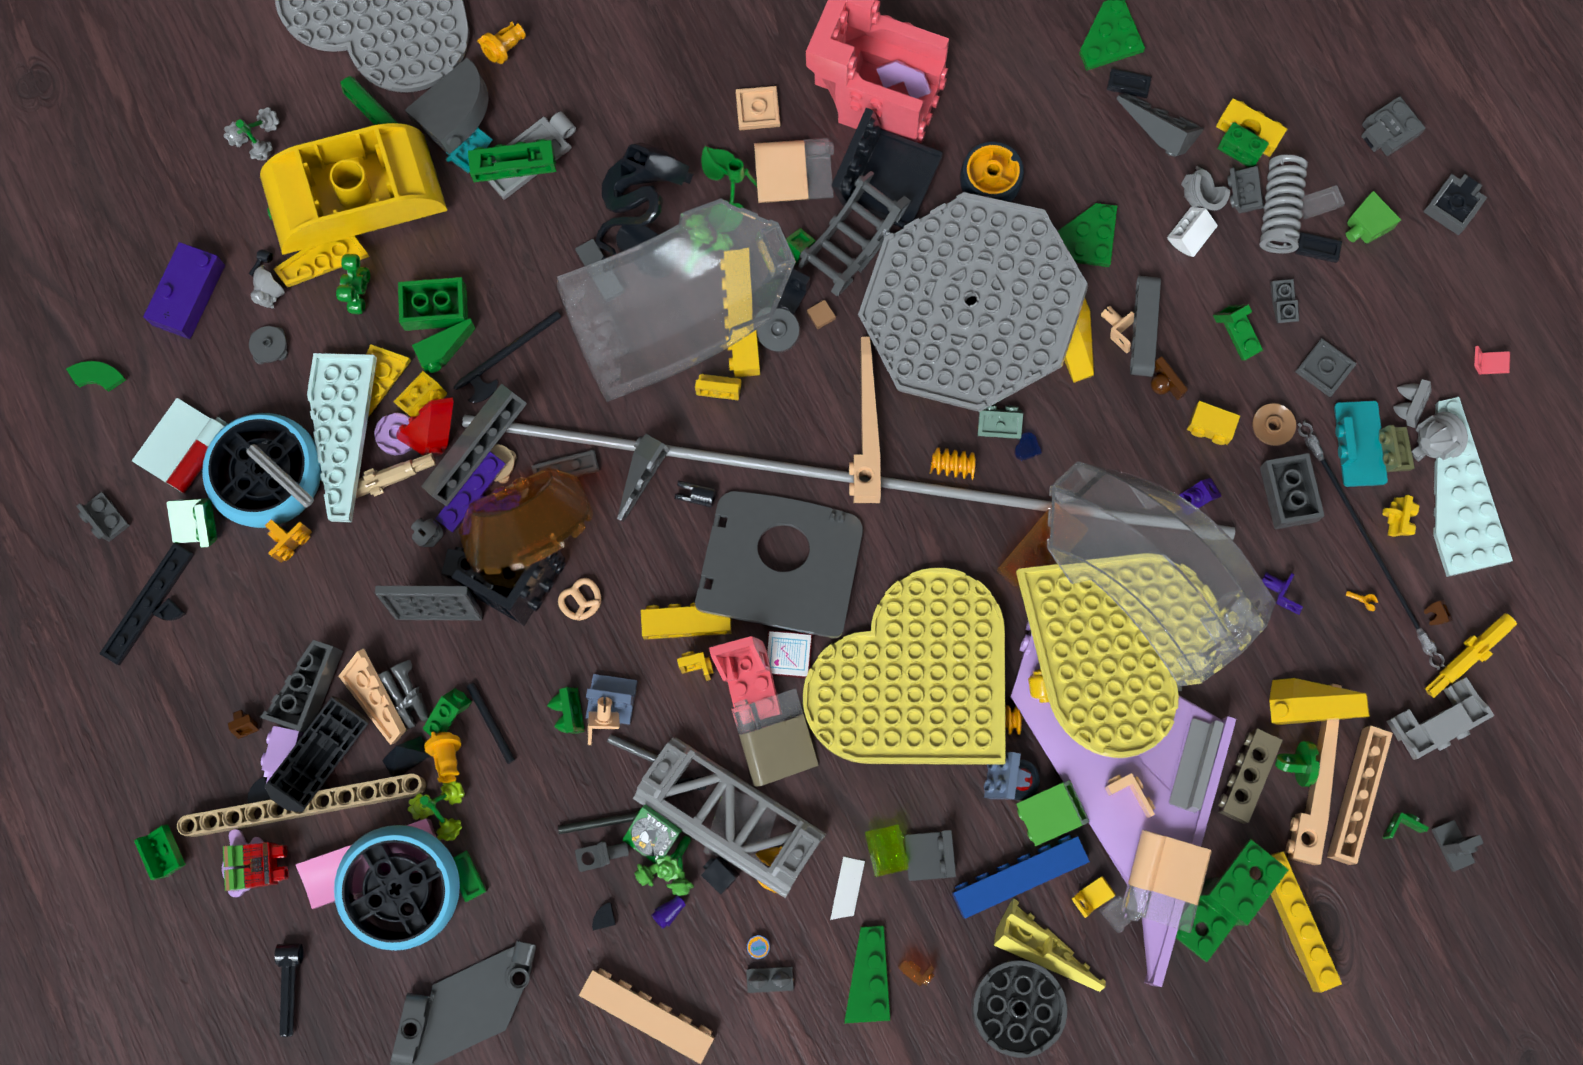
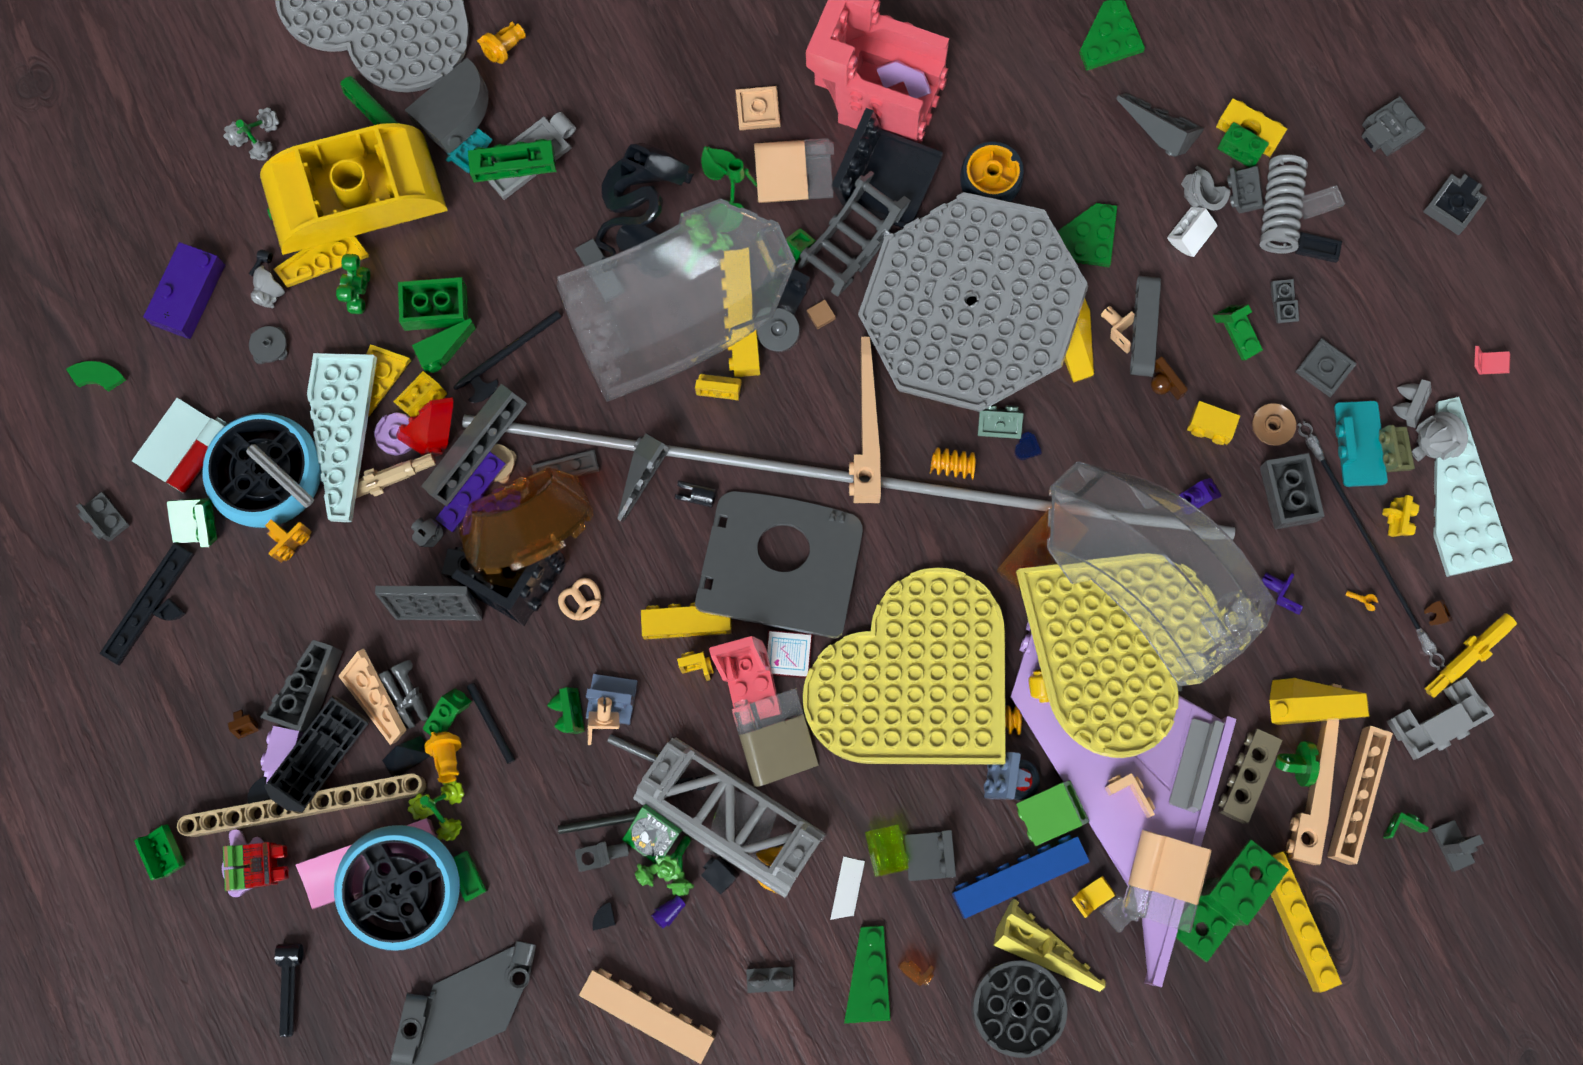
(758, 947): tile -> none
(1129, 83): black tile -> none
(1371, 220): bright green torso -> none

